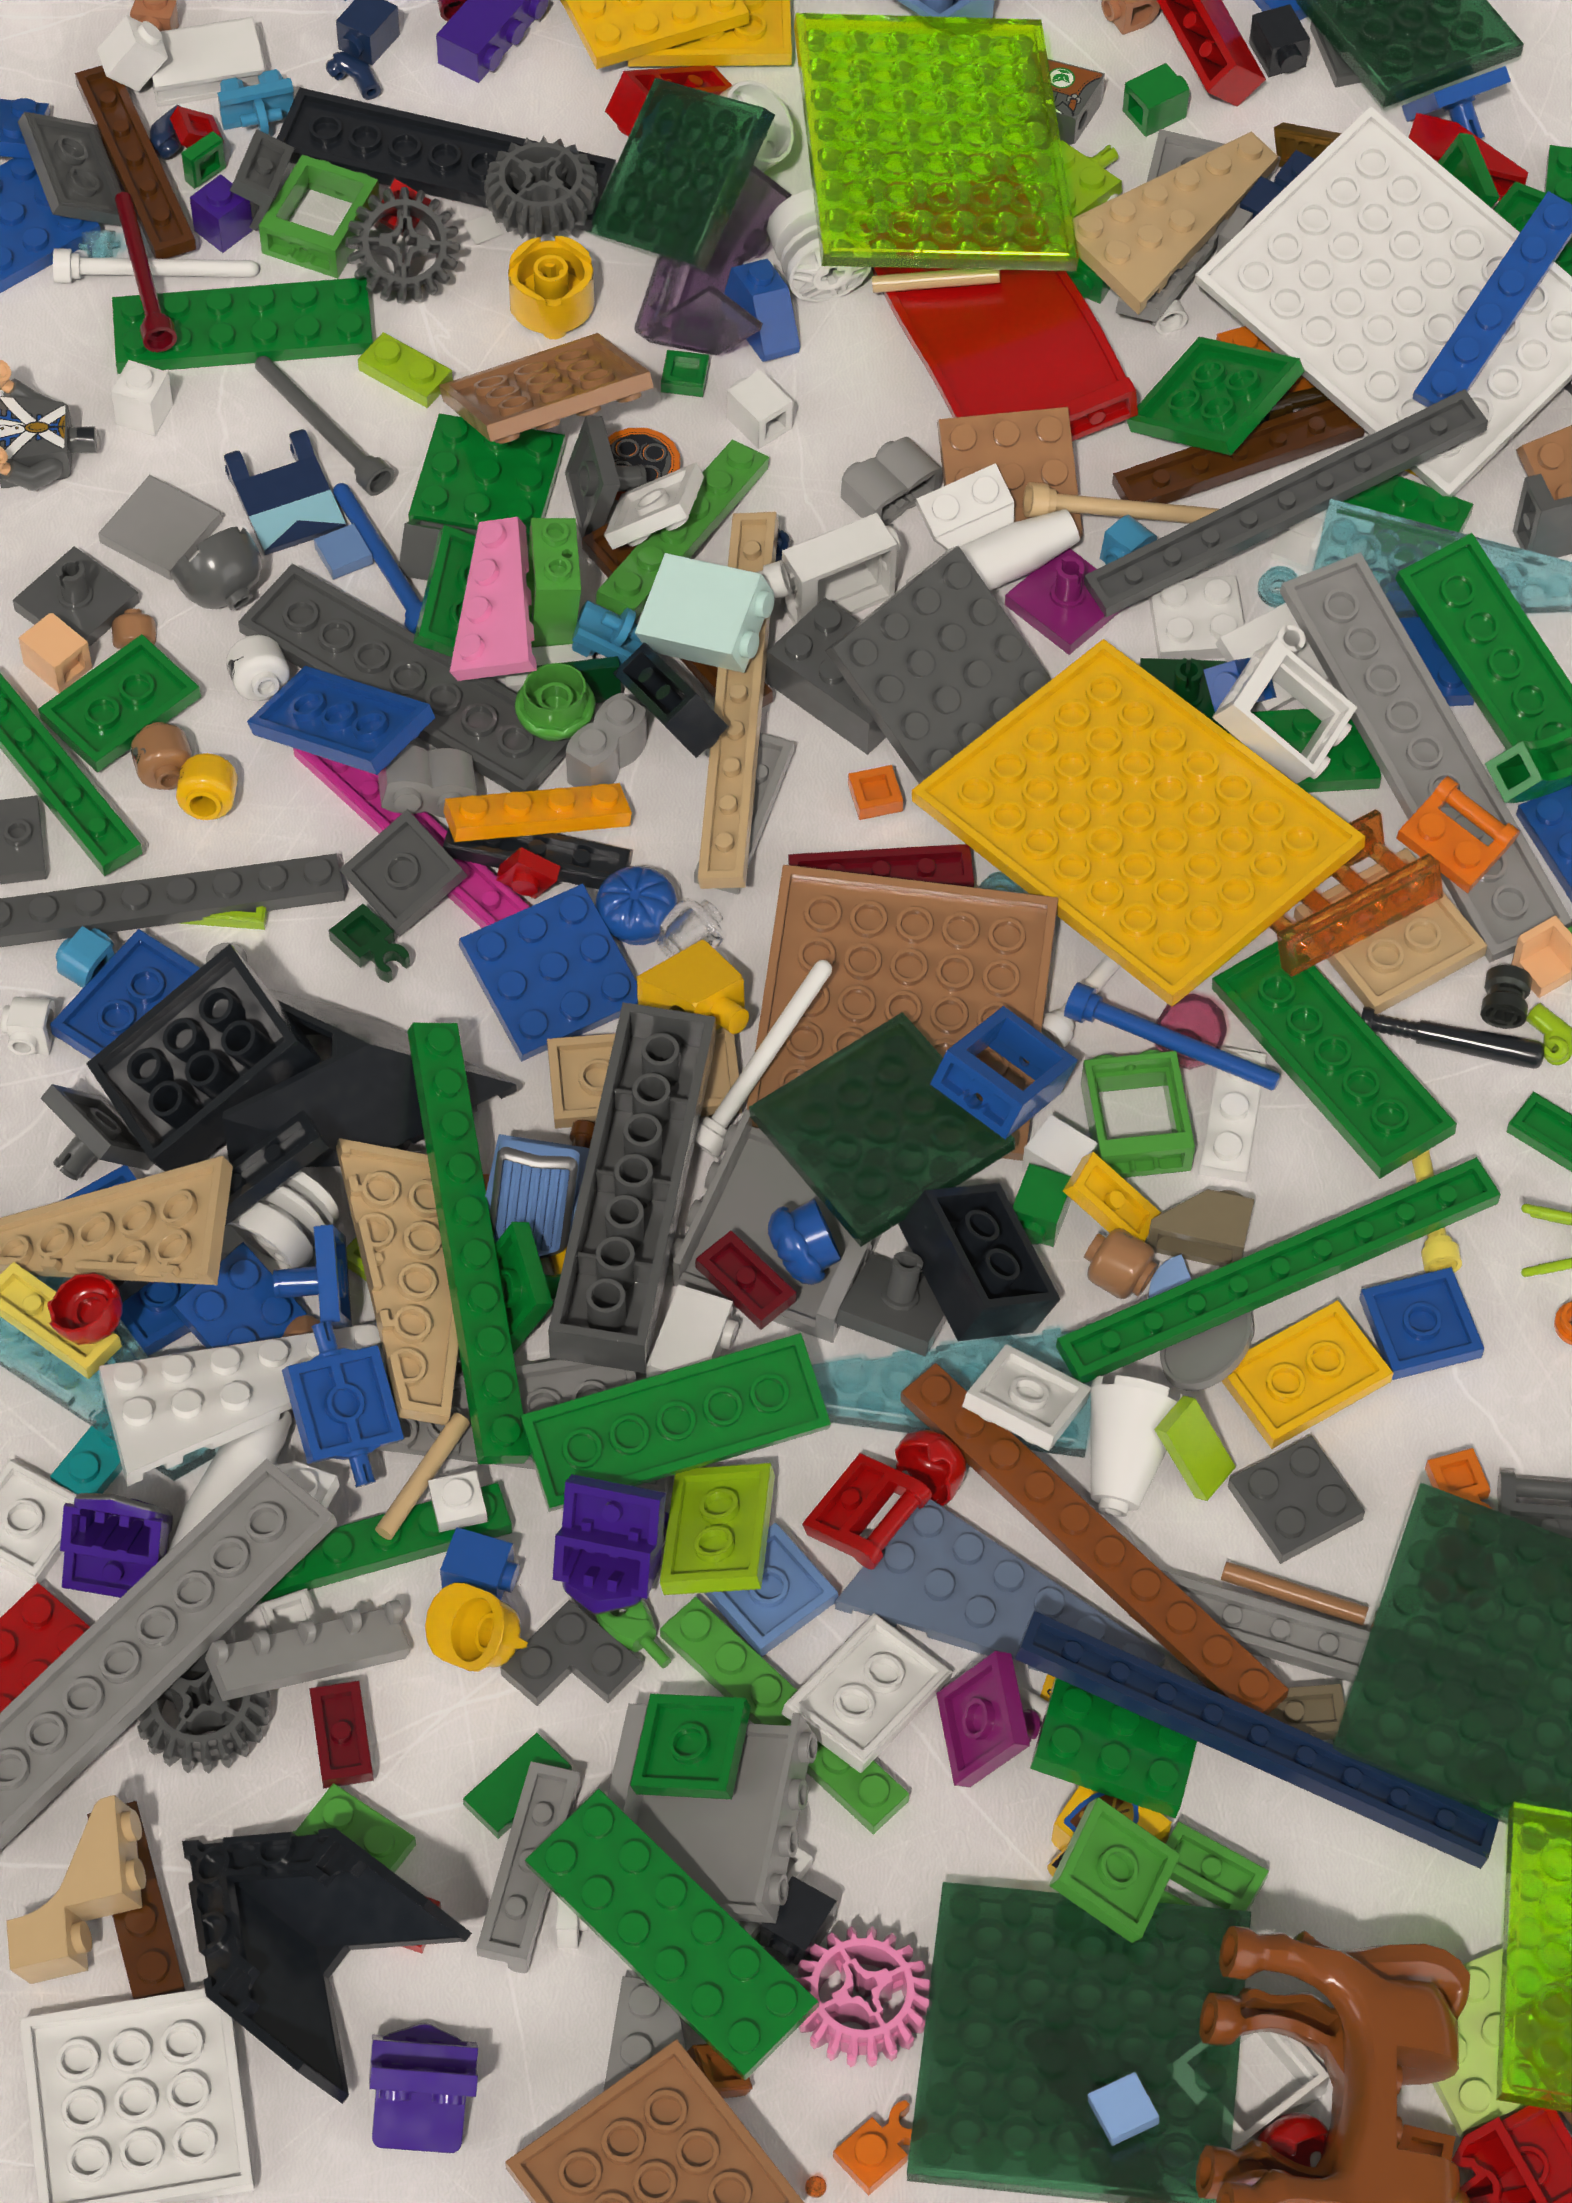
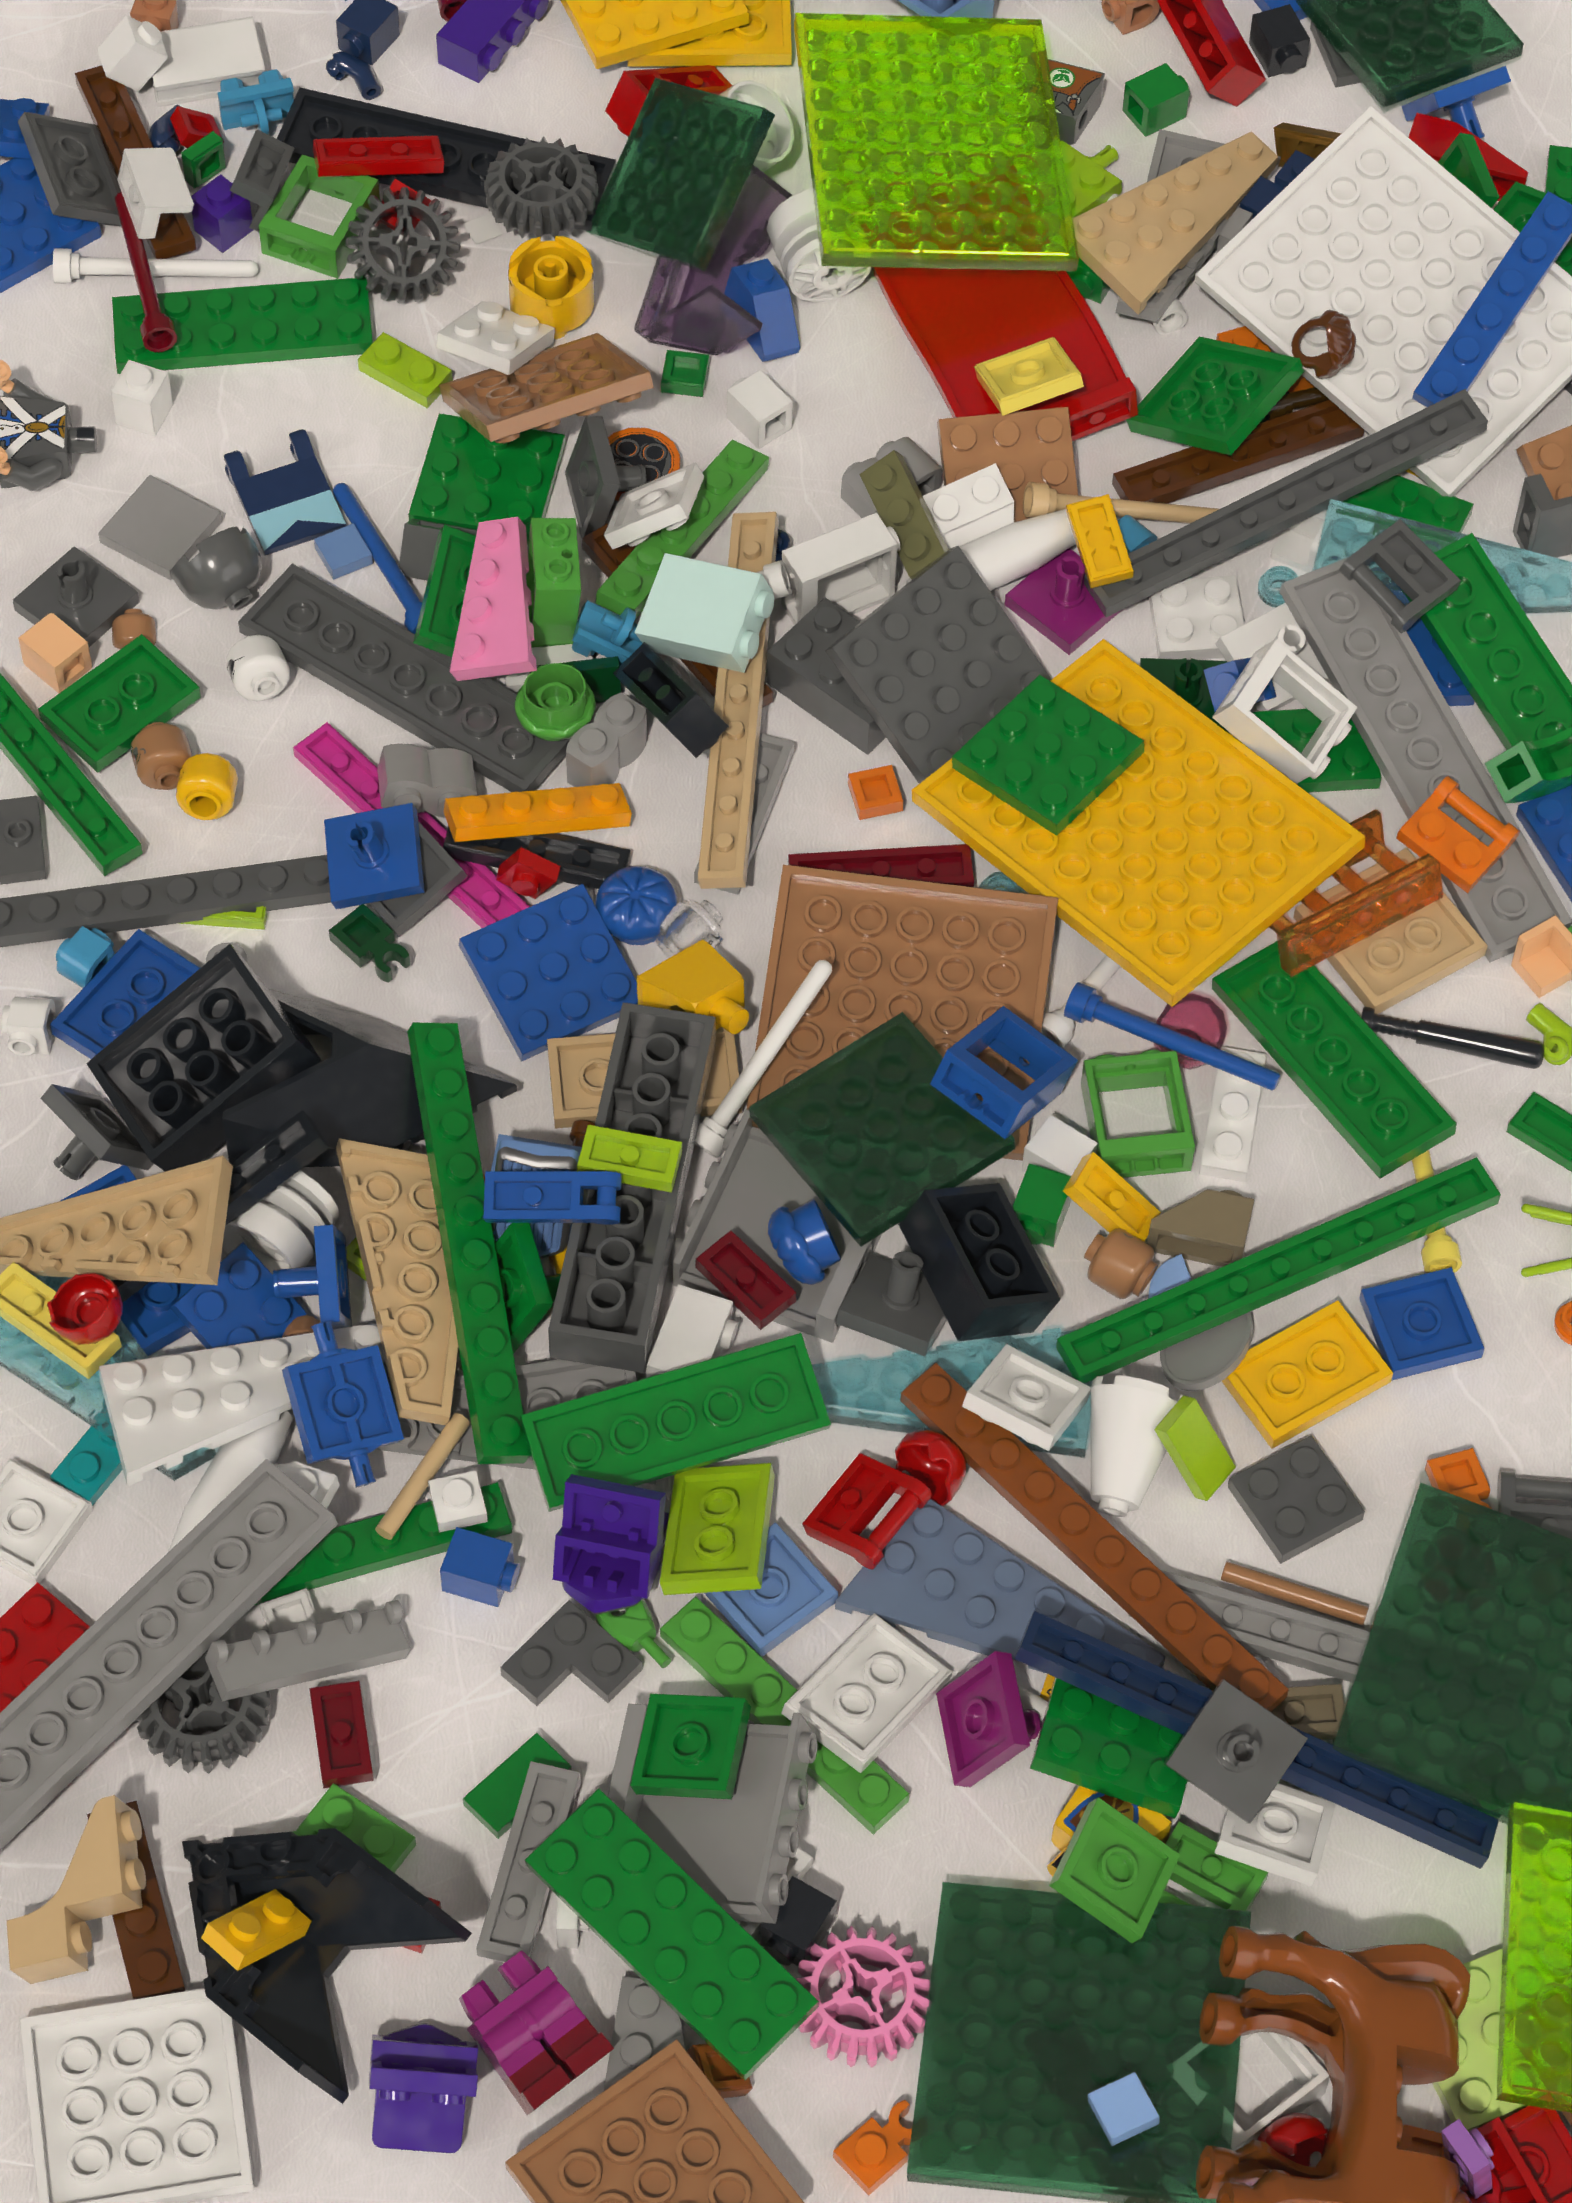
(99, 243): clear light blue plate -> none
(111, 1542): dark purple piece -> none
(152, 186): none -> white panel
(256, 1929): none -> yellow plate
(341, 719): blue plate -> none
(371, 472): dark grey piece -> none
(374, 856): none -> blue tile
(378, 156): none -> red tile
(472, 1628): yellow piece -> none
(495, 337): none -> white plate
(534, 2034): none -> magenta hips
(550, 1197): none -> blue plate
(638, 1157): none -> lime plate
(815, 2187): clear orange piece -> none
(904, 510): none -> olive plate
(934, 279): tan bar -> none
(1028, 376): none -> light yellow plate
(1048, 754): none -> green plate
(1099, 541): none -> yellow plate
(1235, 1751): none -> dark grey tile
(1283, 1837): none -> white plate
(1340, 343): none -> reddish brown piece
(1410, 566): none -> dark grey plate
(1471, 2156): none -> medium lavender plate
(1506, 991): pearl dark grey wheel -> none

